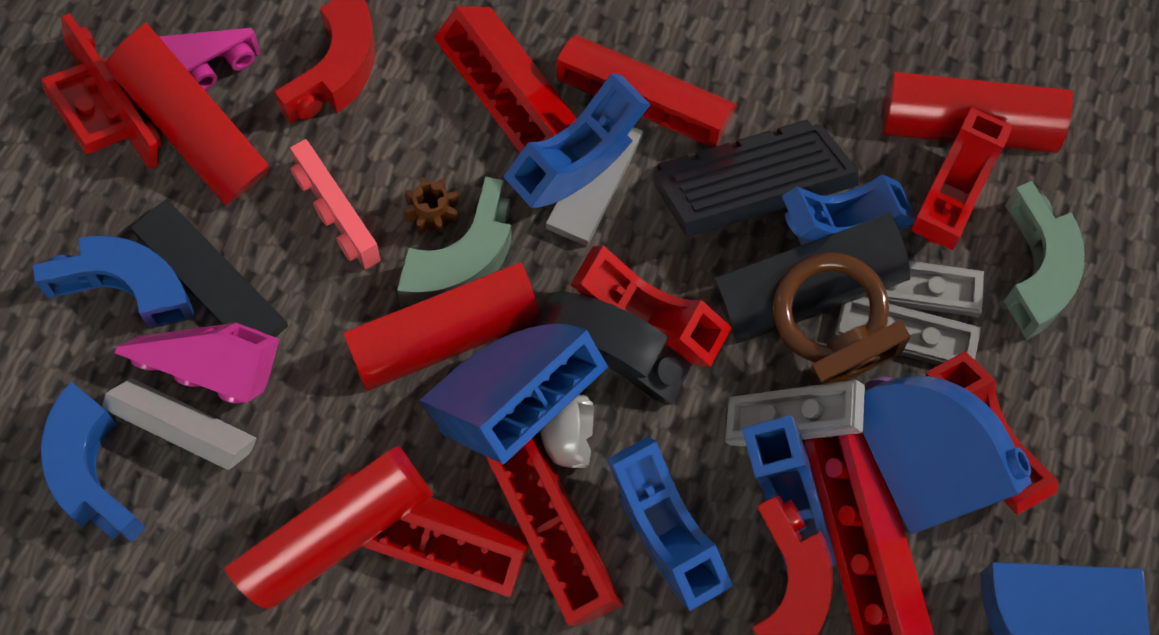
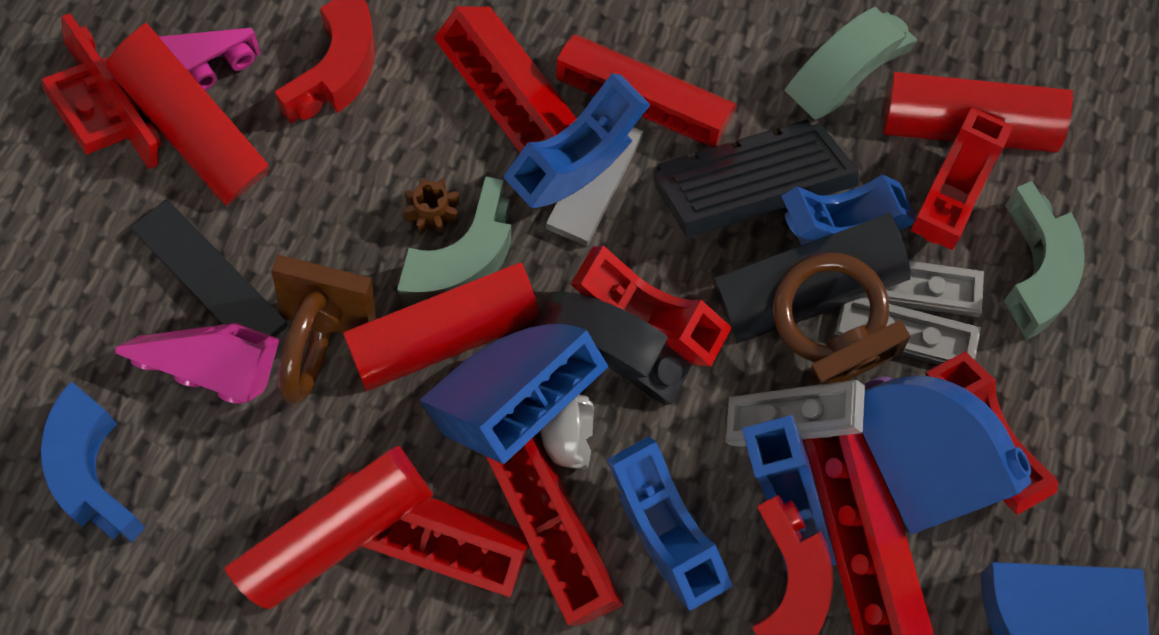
(123, 266): blue arch -> none
(179, 423): light grey tile -> none
(319, 301): none -> reddish brown tile
(333, 206): coral plate -> none
(848, 60): none -> sand green arch

